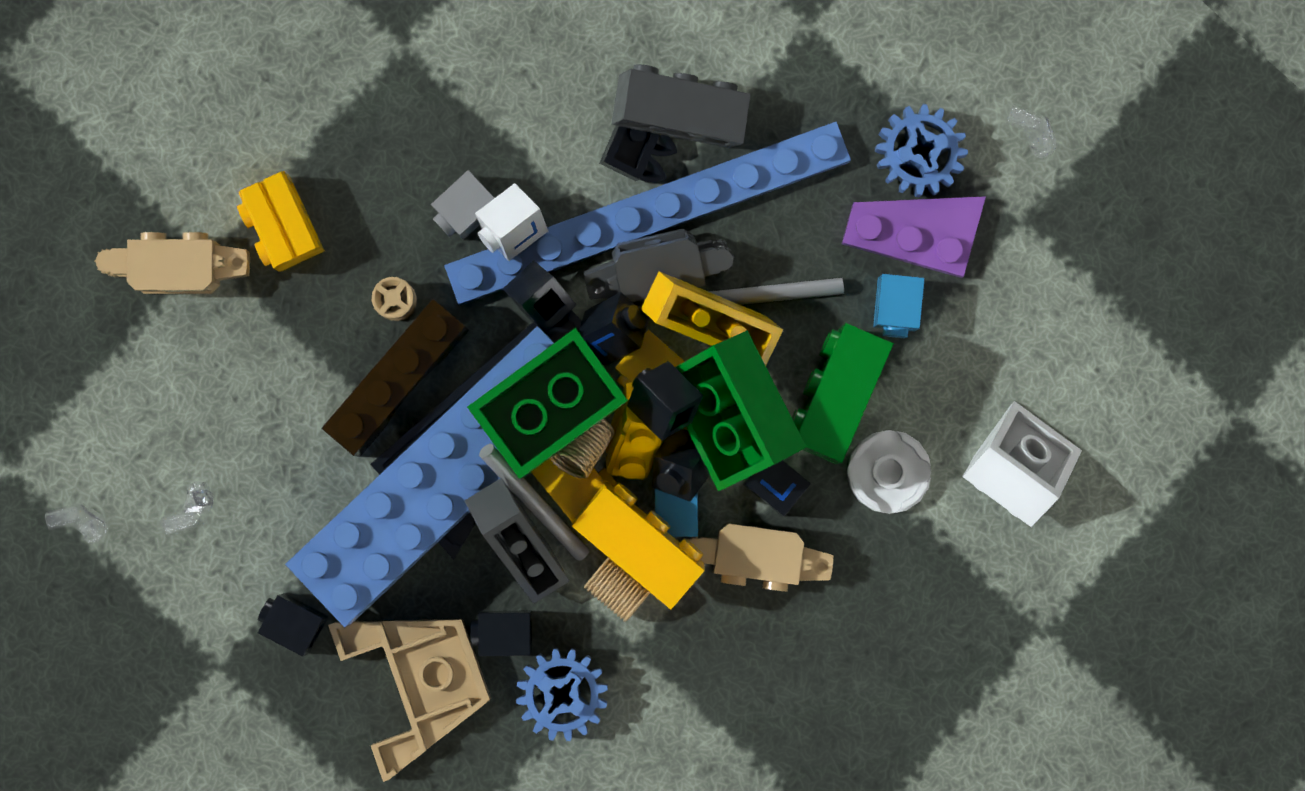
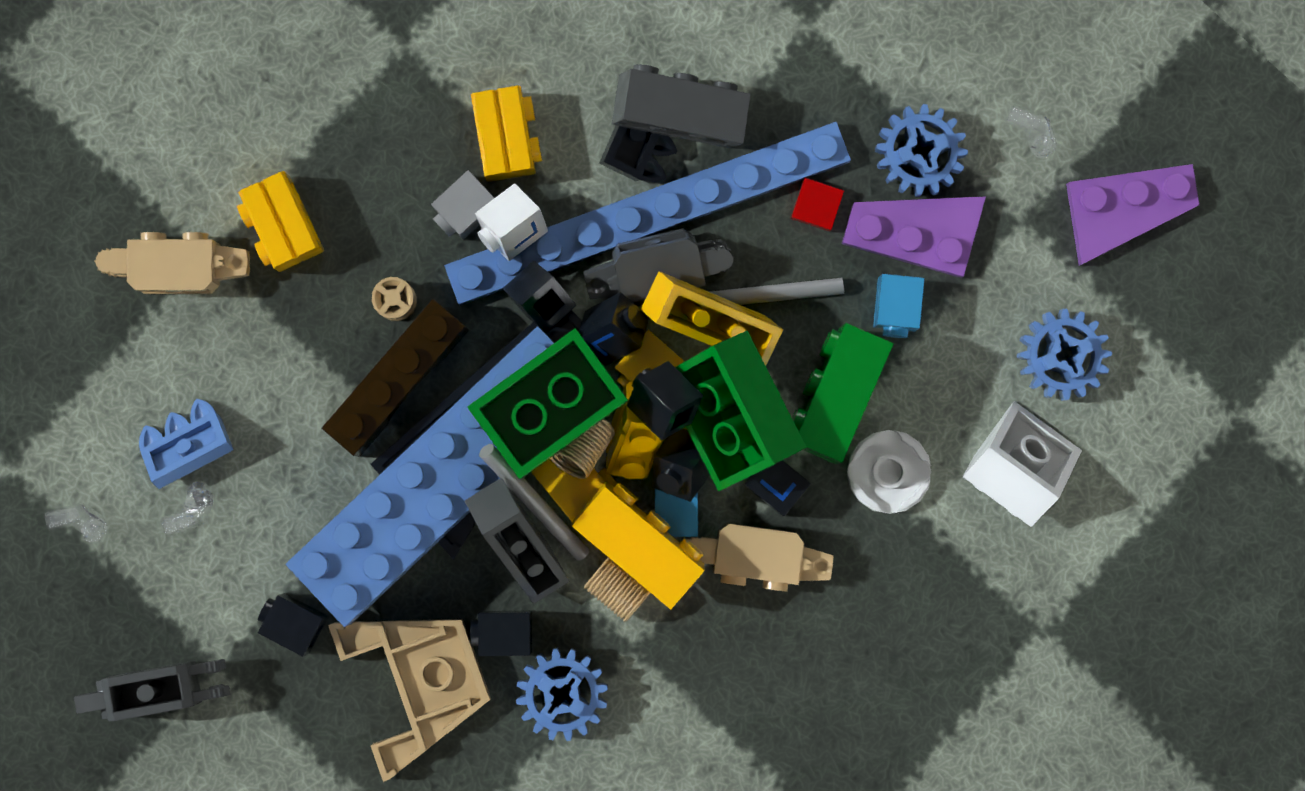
(152, 690): none -> dark grey hinge
(184, 445): none -> medium blue plate
(504, 133): none -> yellow brick
(817, 204): none -> red tile
(1072, 370): none -> medium blue gear
(1127, 205): none -> medium lavender wing

